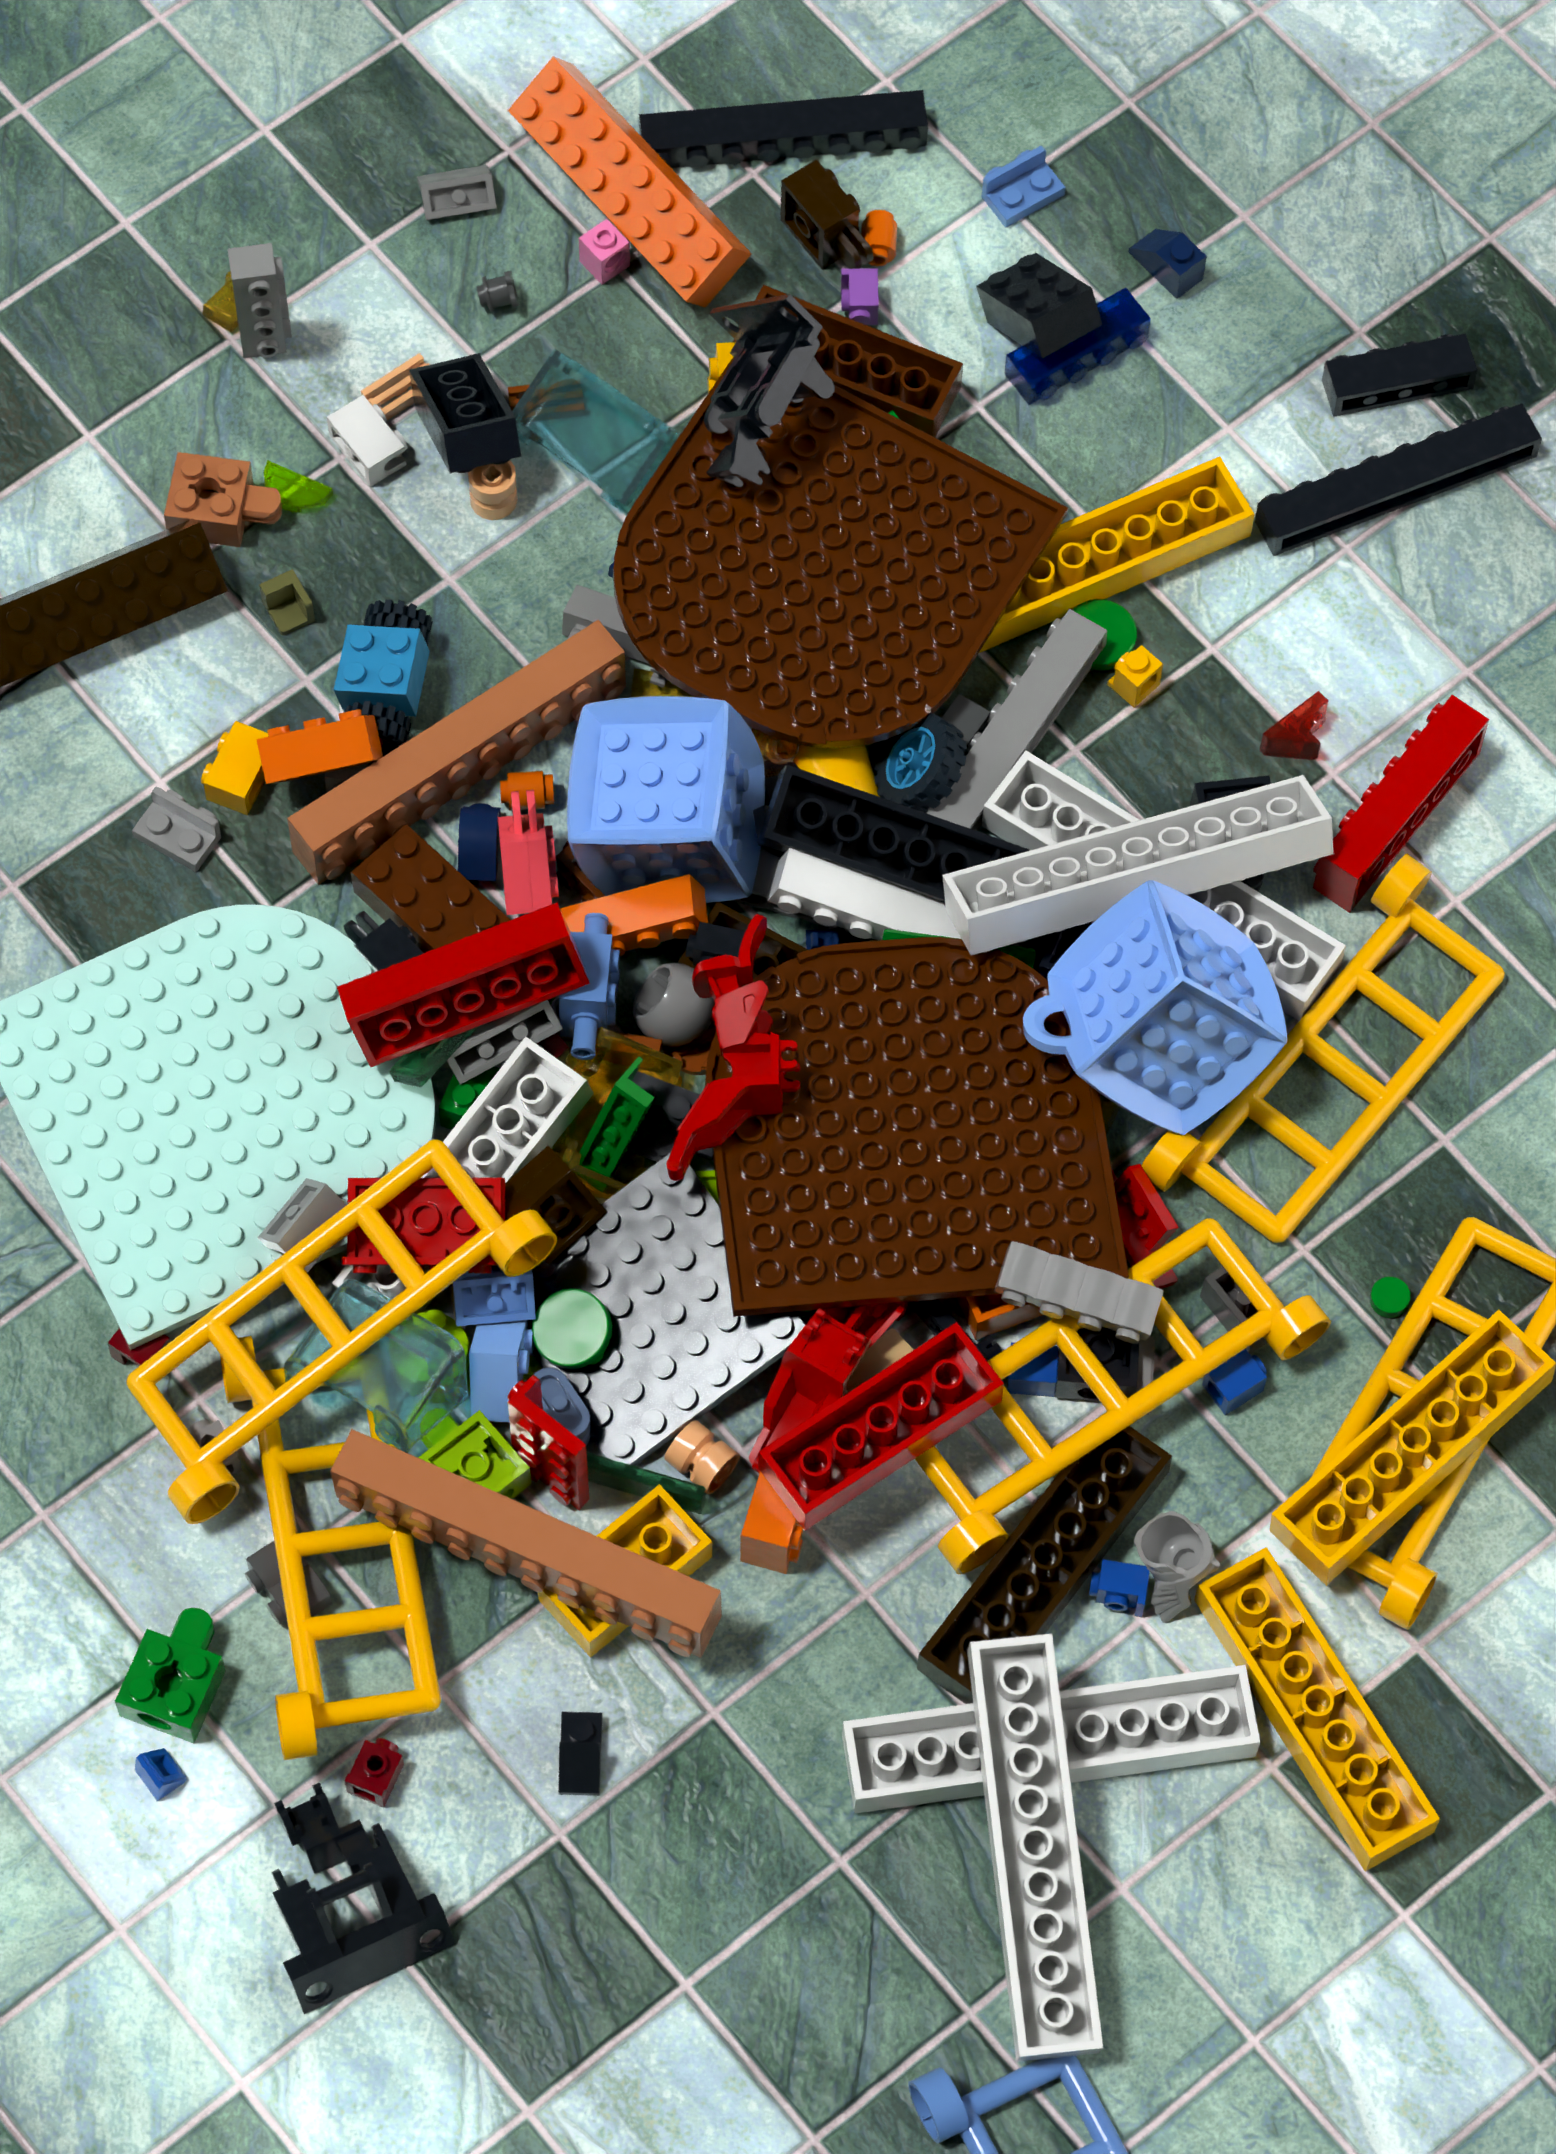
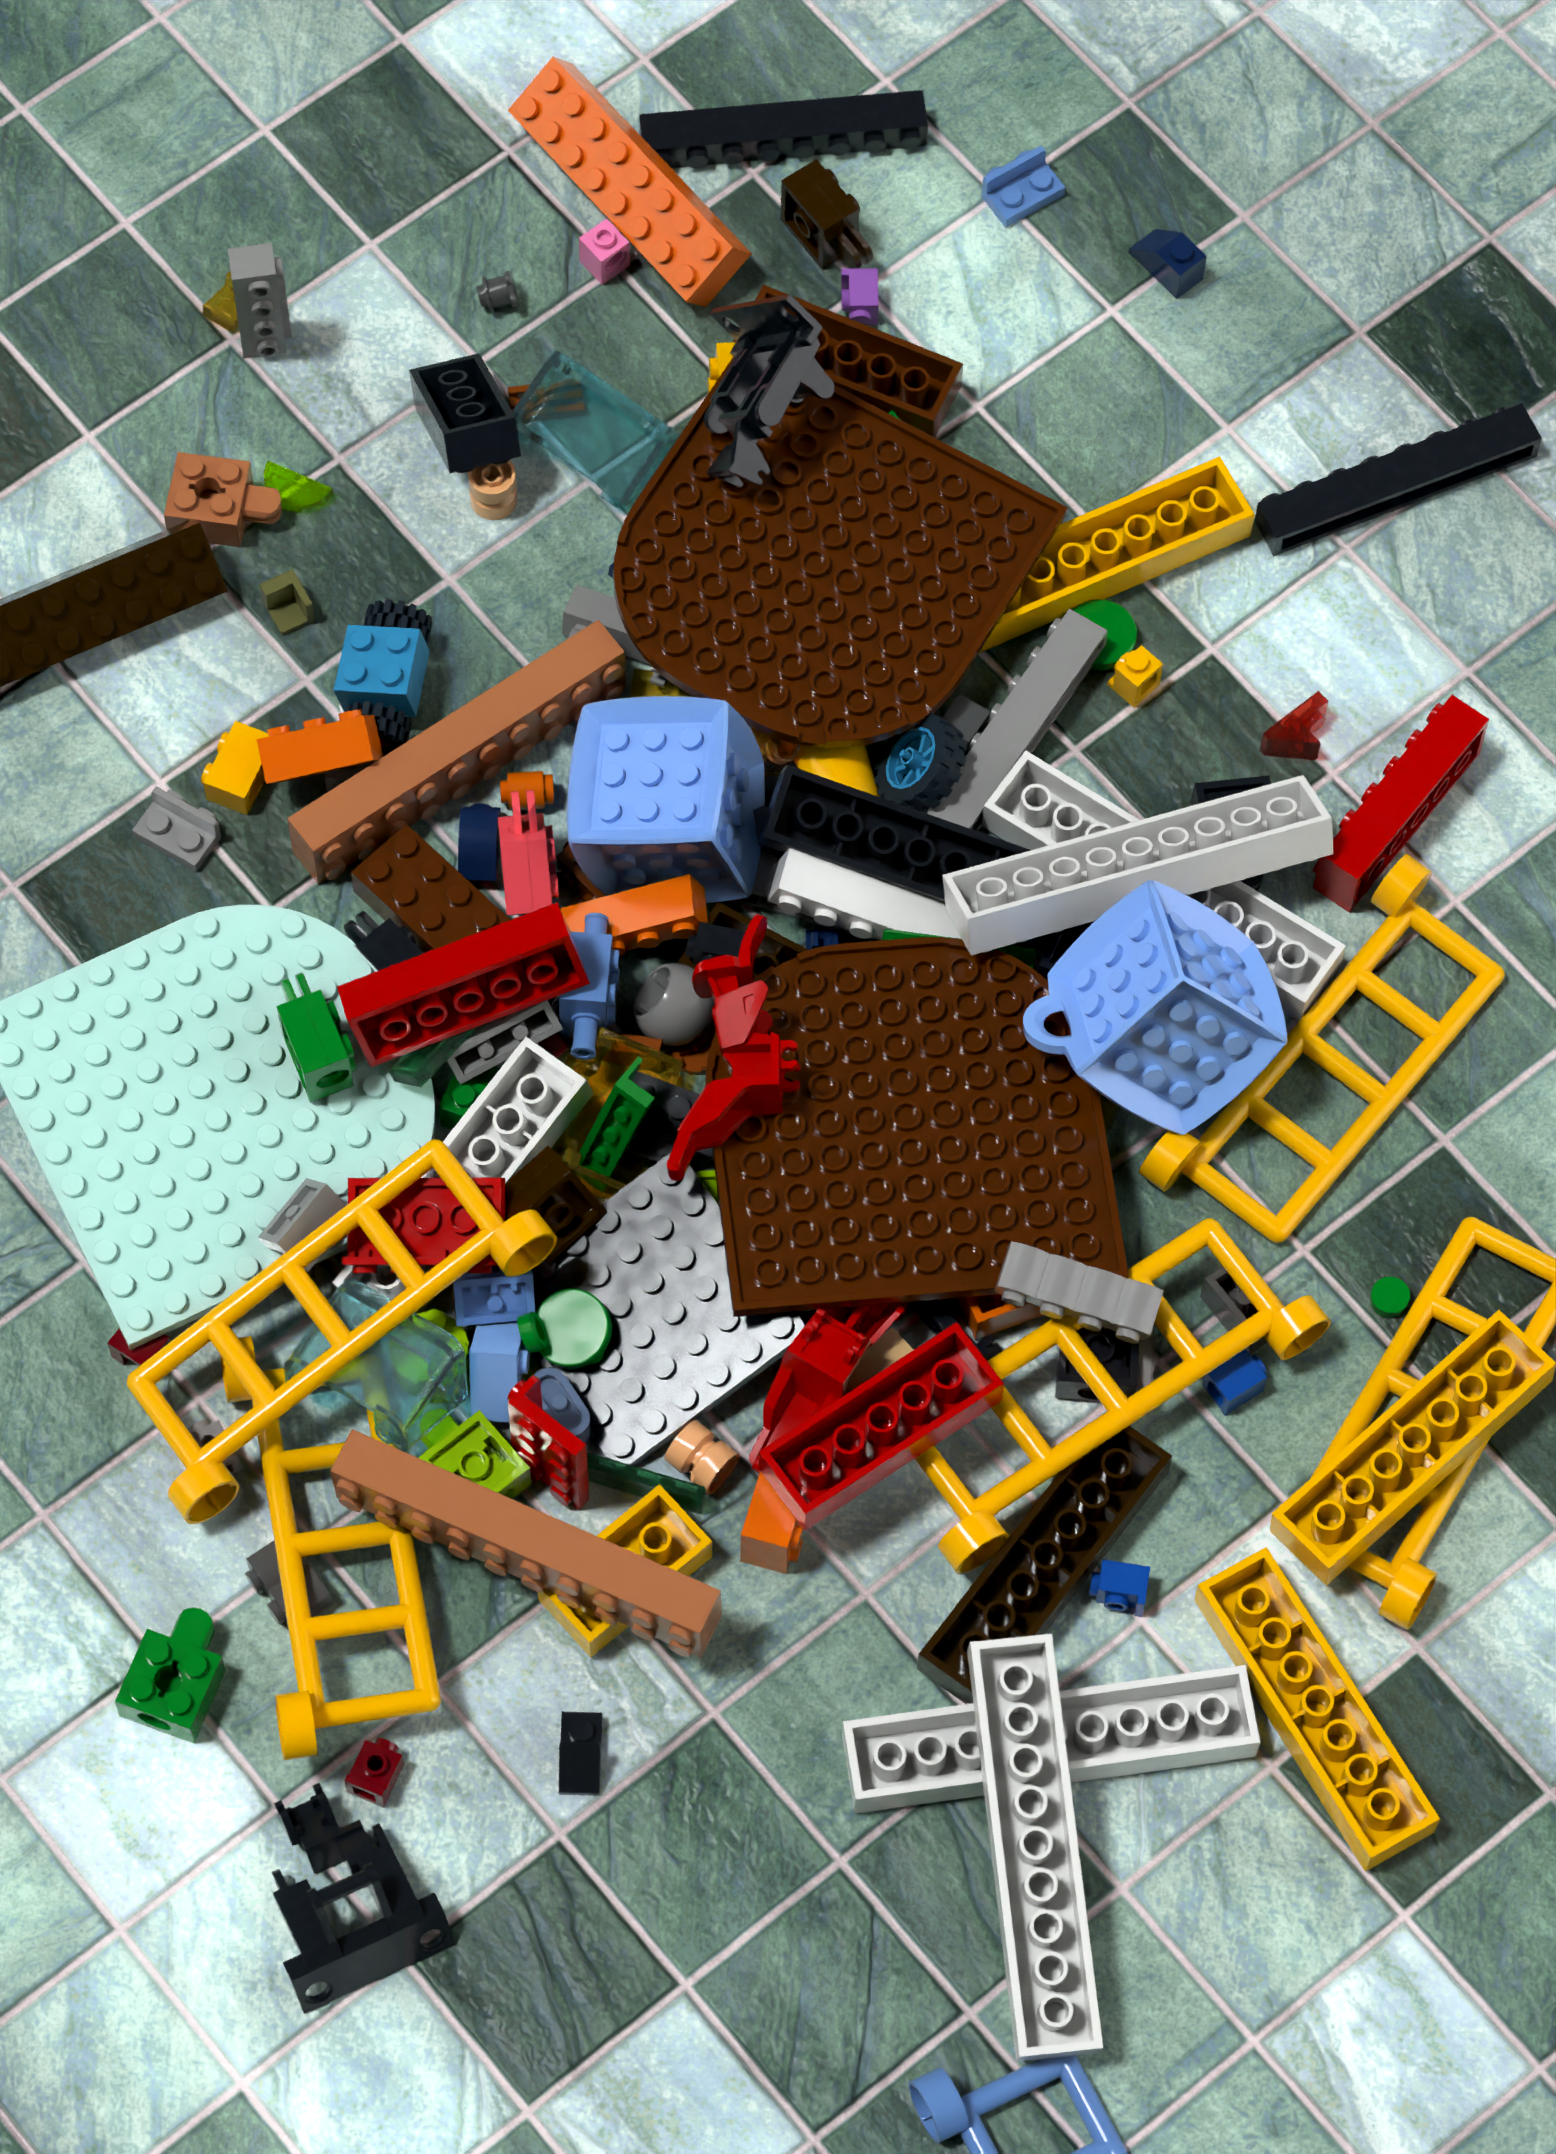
(159, 1772): blue slope -> none
(315, 1040): none -> green brick
(367, 440): white brick -> none
(393, 385): light nougat tile -> none
(457, 192): light grey panel -> none
(532, 1332): none -> green tile
(881, 234): orange brick -> none
(1037, 1376): blue brick -> none
(1039, 305): black brick -> none
(1123, 328): clear blue brick -> none
(1143, 1219): red bracket -> none
(1177, 1557): light grey helmet -> none
(1399, 374): black brick -> none

